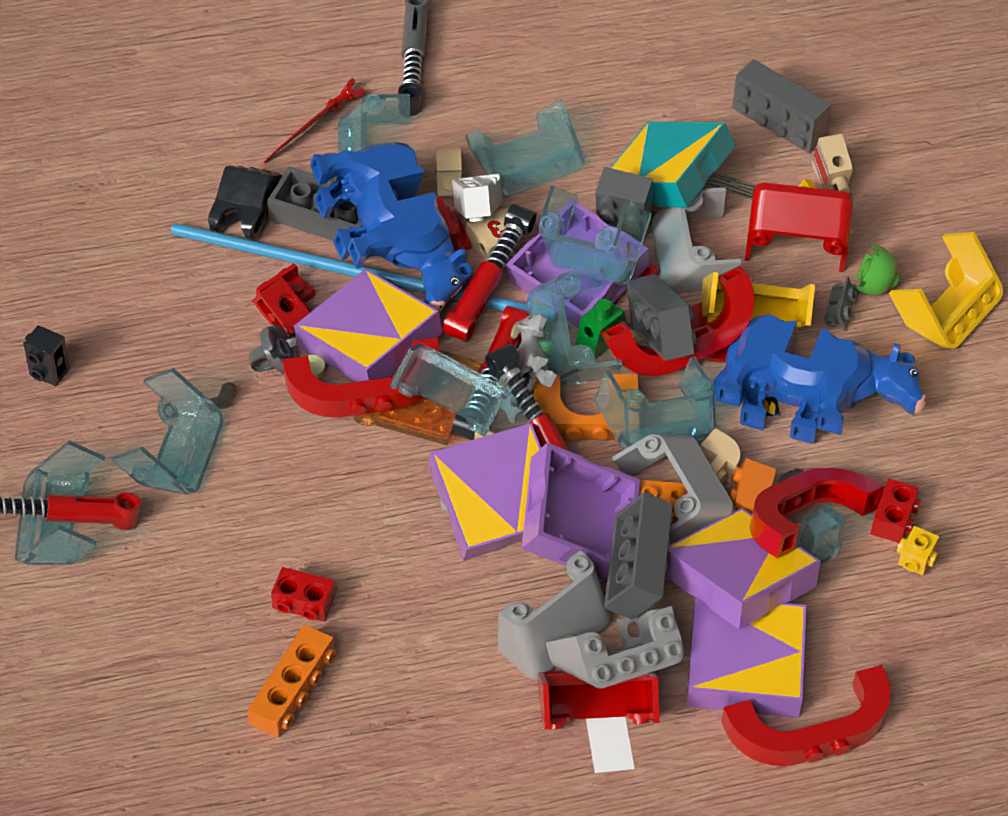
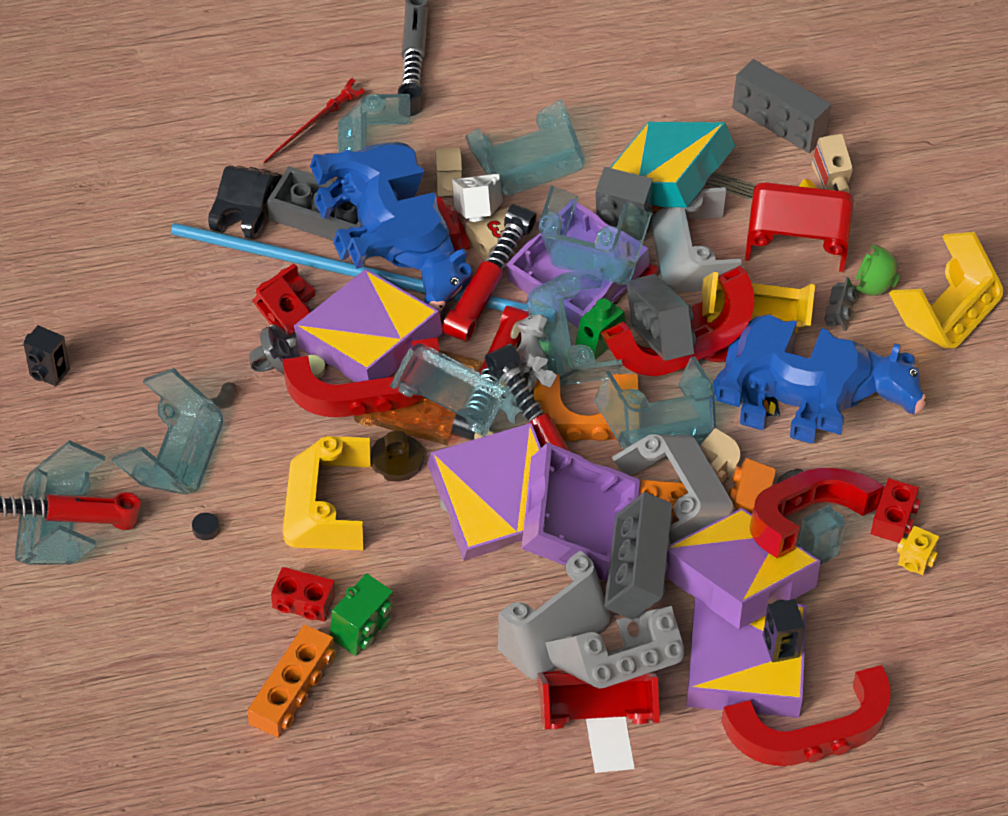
(205, 526): none -> black tile
(314, 522): none -> yellow windscreen
(361, 615): none -> green brick
(397, 456): none -> dark brown tile
(783, 630): none -> black brick

